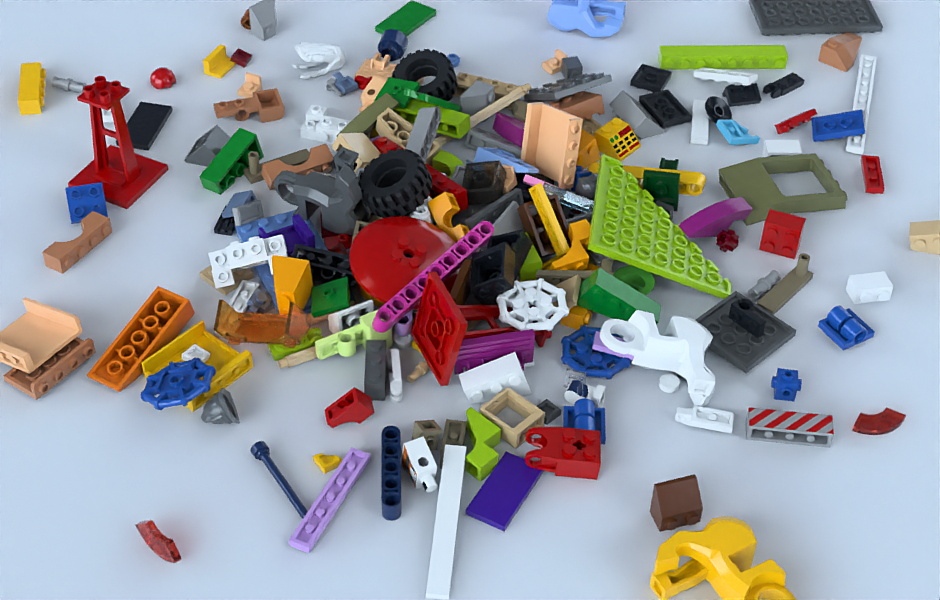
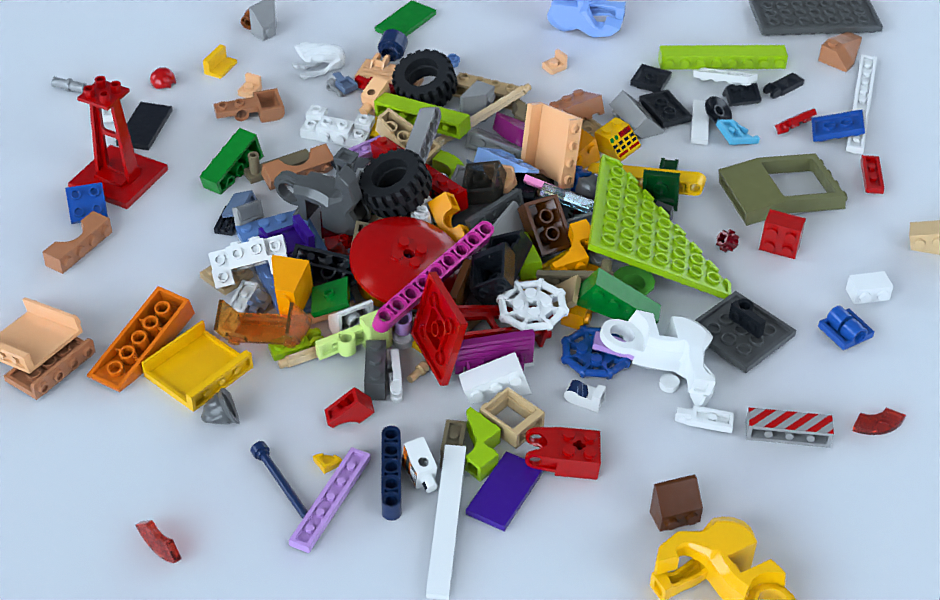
(31, 88): yellow brick -> none
(178, 381): blue plate -> none
(196, 352): white tile -> none
(207, 147): dark grey slope -> none
(241, 57): dark red tile -> none
(359, 143): tan panel -> none
(368, 118): olive slope -> none
(395, 88): green plate -> none
(429, 430): dark tan brick -> none
(431, 100): green tile -> none
(549, 219): yellow tile -> none
(551, 411): dark grey tile -> none
(567, 87): dark grey plate -> none
(571, 66): dark grey brick -> none
(574, 375): clear tile -> none
(585, 416): blue plate -> none
(715, 218): magenta slope -> none
(764, 285): light grey pin -> none
(781, 148): white brick -> none
(786, 384): blue brick -> none
(788, 286): dark tan piece -> none

